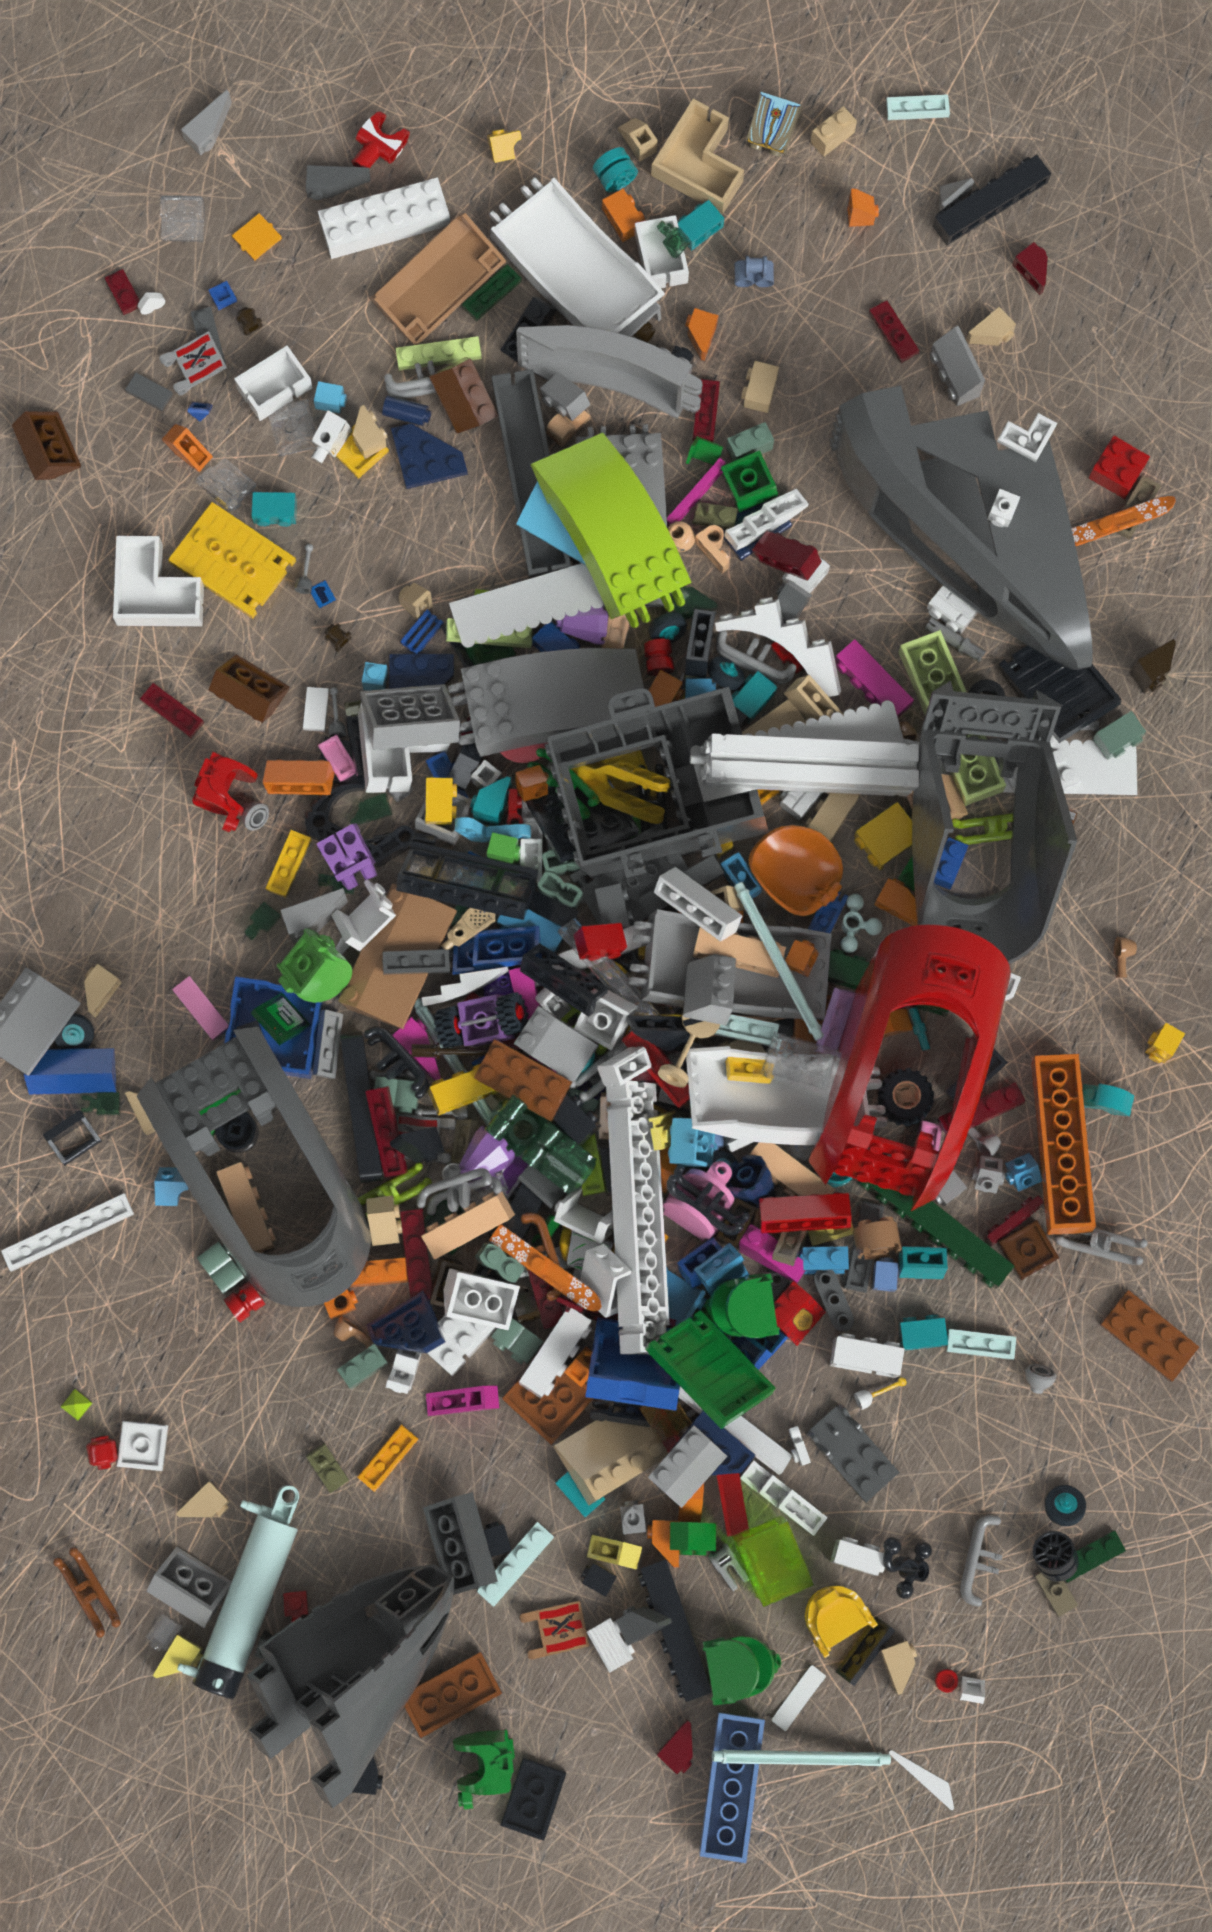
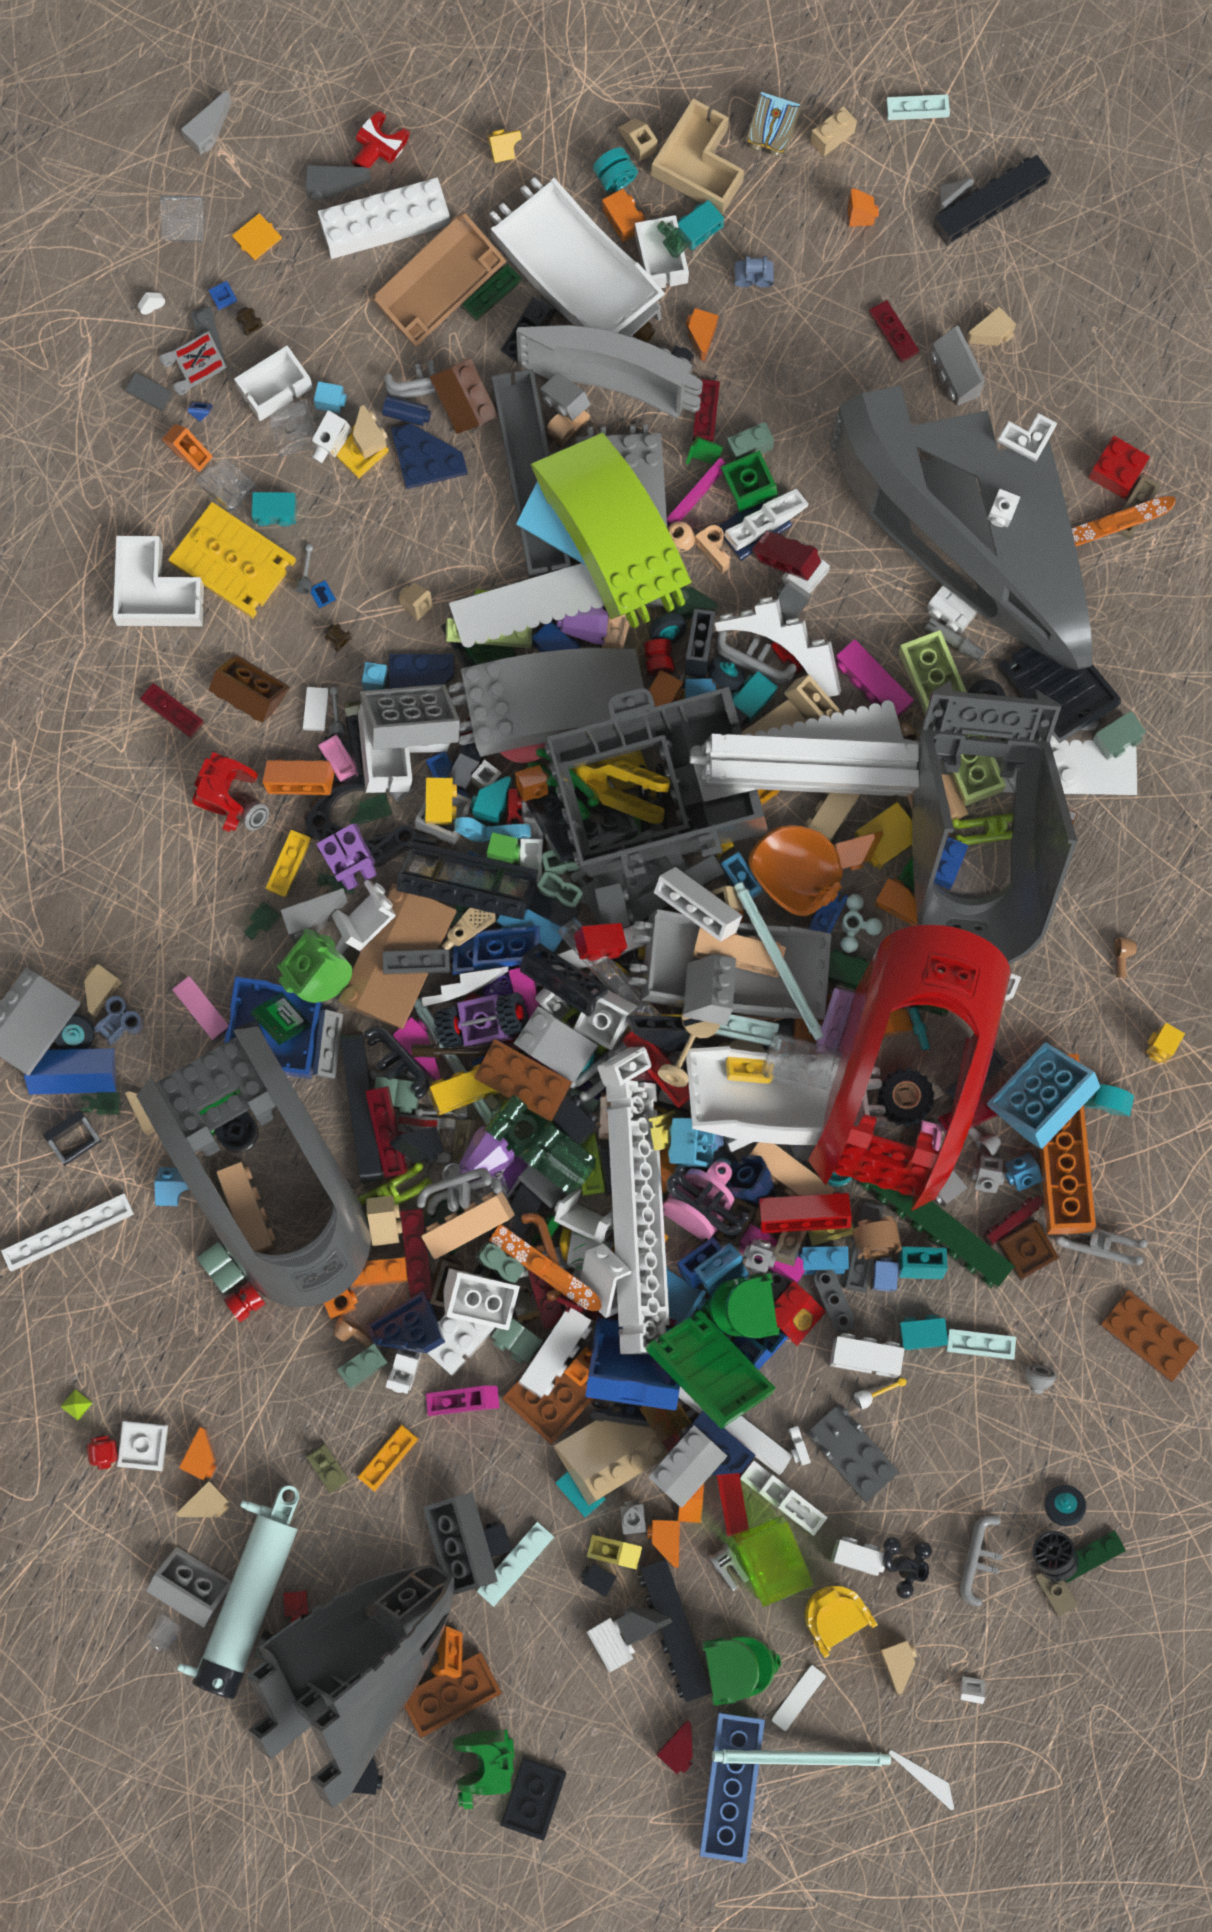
(45, 444): reddish brown slope -> none
(88, 1591): dark orange piece -> none
(117, 1021): none -> sand blue piece
(122, 291): dark red plate -> none
(180, 1651): light yellow slope -> none
(200, 1456): none -> orange slope
(432, 619): blue tile -> none
(439, 352): yellowish green plate -> none
(449, 1654): none -> orange tile
(560, 1629): flag -> none
(692, 1537): green brick -> none
(718, 515): olive plate -> none
(760, 387): tan brick -> none
(765, 1250): none -> light grey brick
(798, 802): white brick -> none
(802, 957): orange brick -> none
(858, 850): none -> orange slope
(864, 1652): black plate -> none
(946, 1680): red tile -> none
(1033, 266): dark red slope -> none
(1044, 1094): none -> medium azure slope
(1153, 668): dark brown slope -> none

